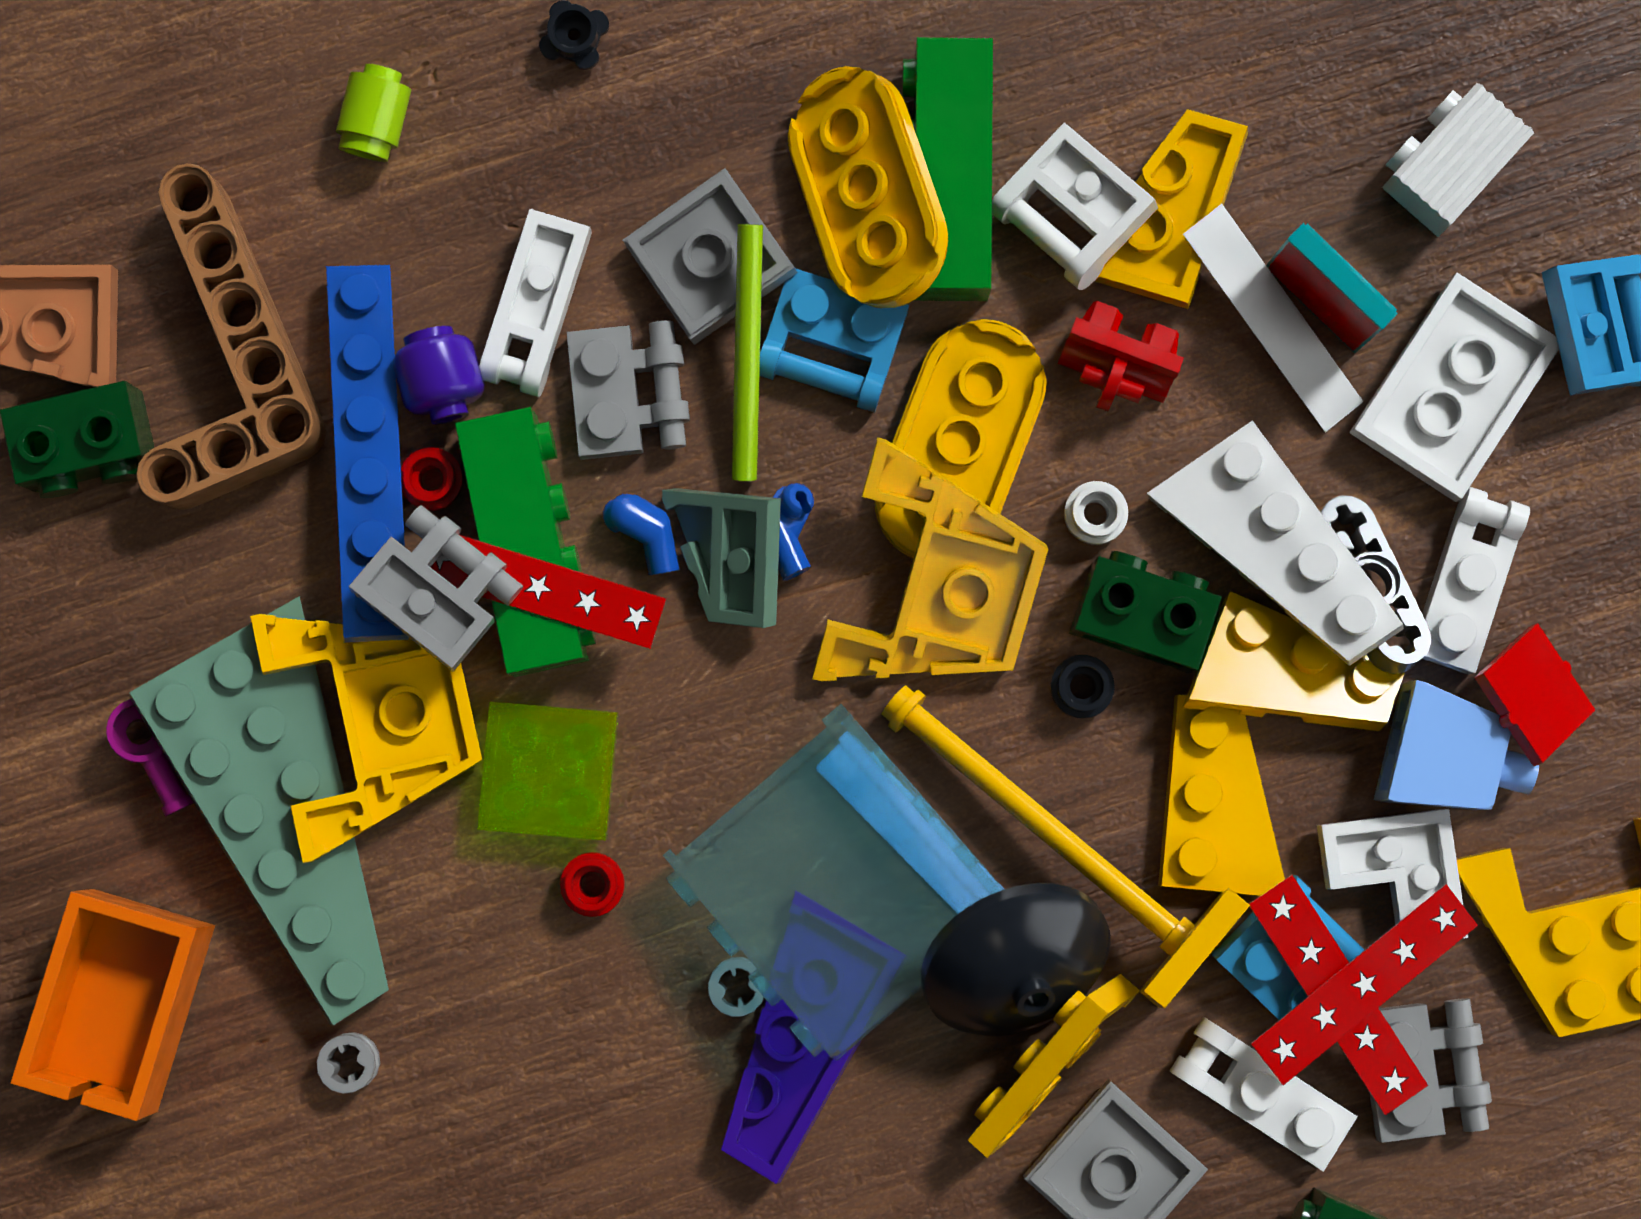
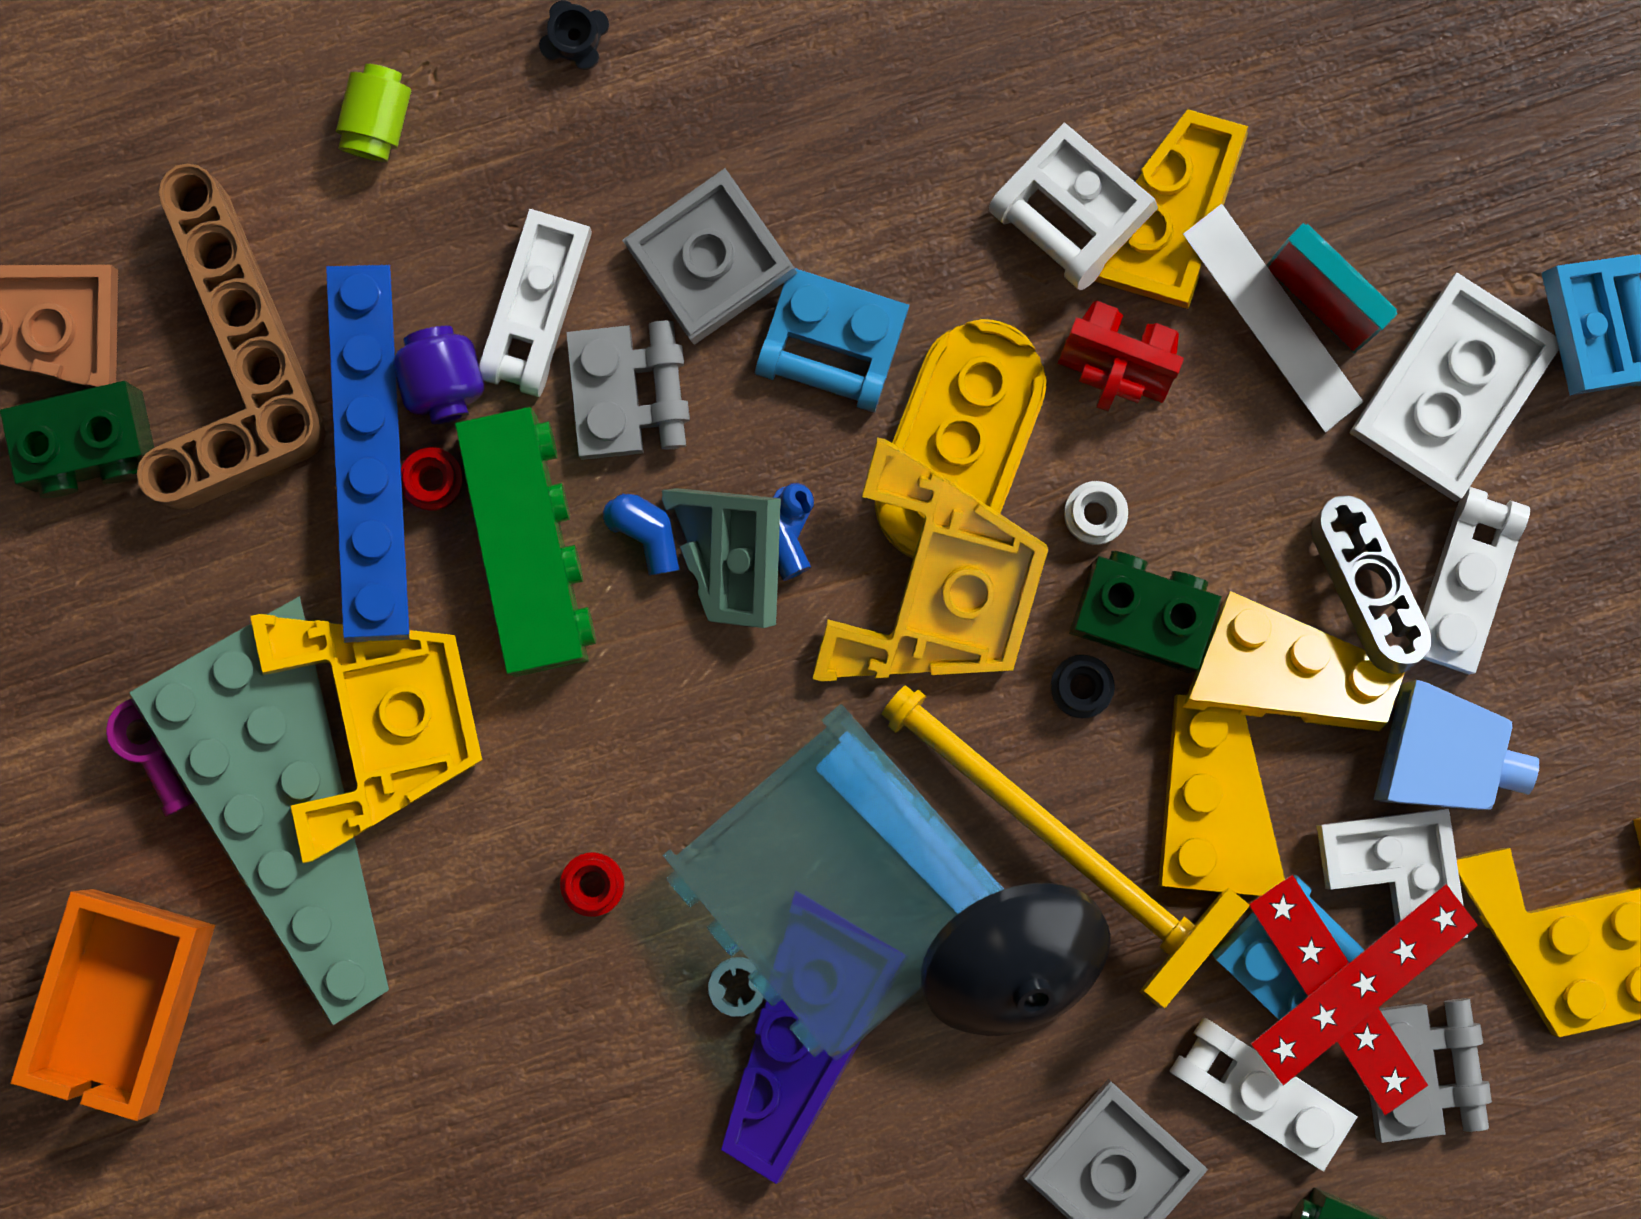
(329, 1067): light grey bush -> none
(423, 602): light grey plate -> none
(548, 771): clear neon green tile -> none
(571, 596): red sticker -> none
(747, 351): lime bar -> none
(867, 188): yellow tile -> none
(954, 129): green brick -> none
(1041, 1063): yellow wing -> none
(1272, 533): white wing -> none
(1457, 159): white brick -> none
(1535, 694): red piece -> none

